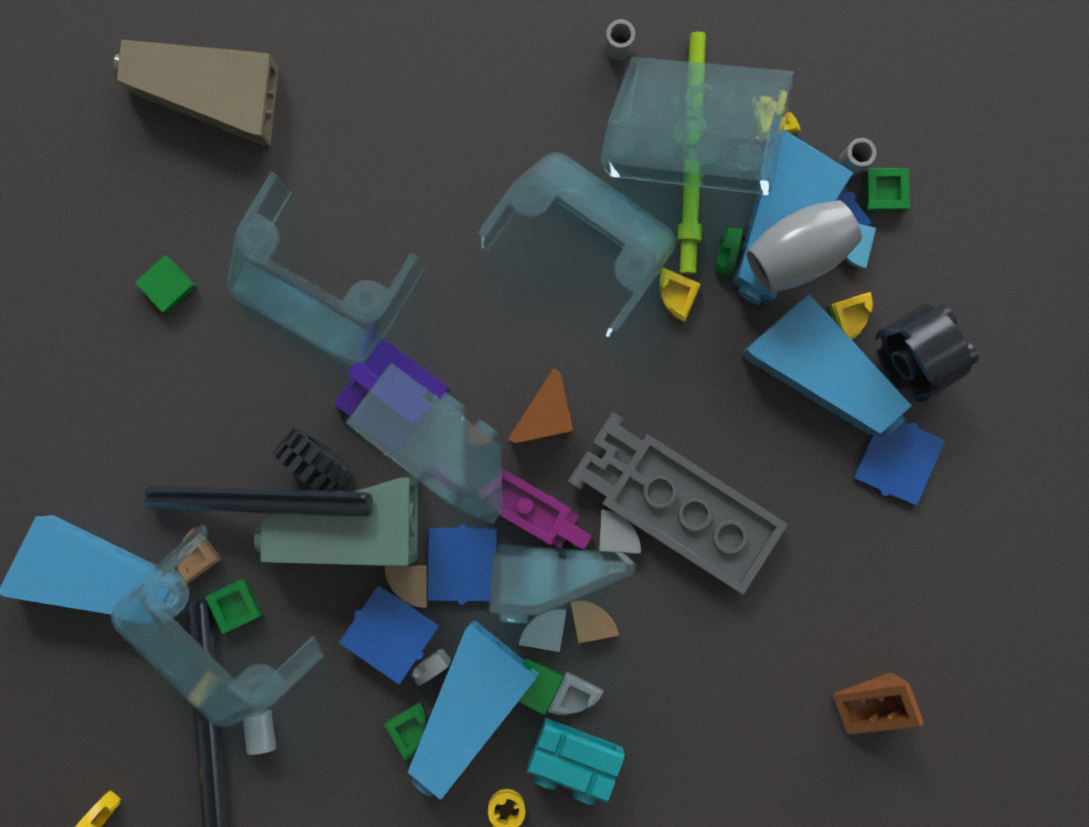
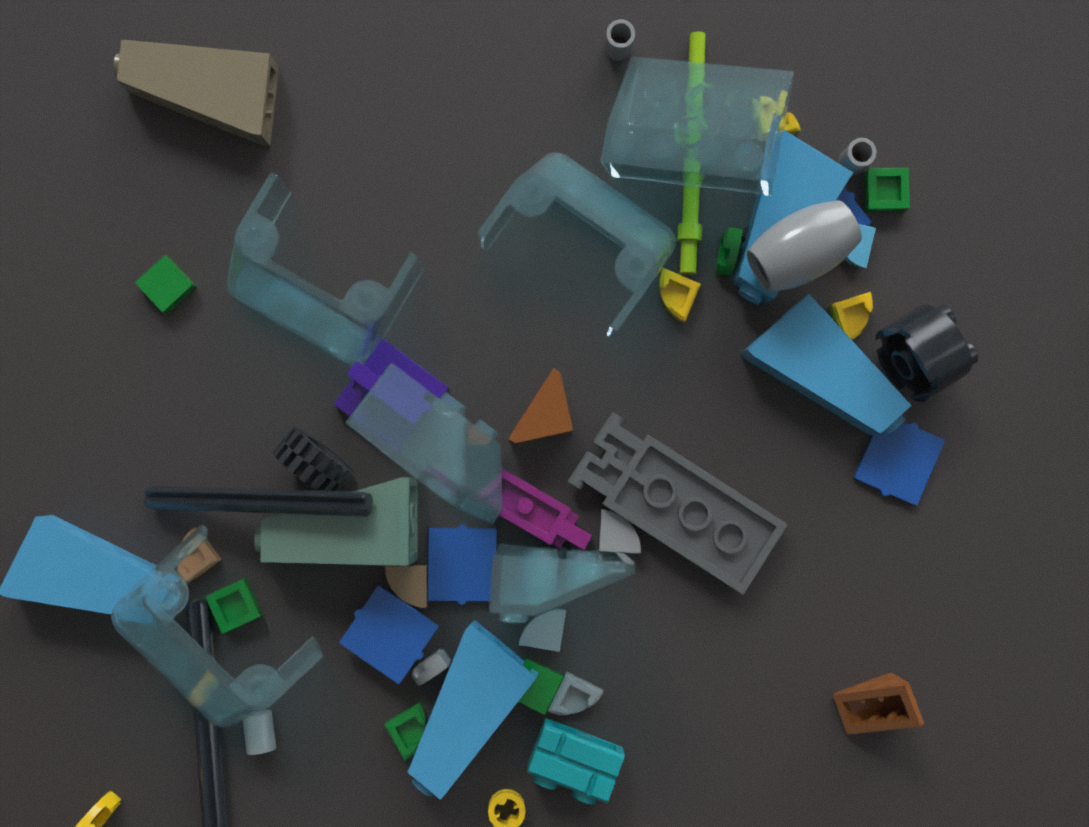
(592, 622): medium nougat tile -> none

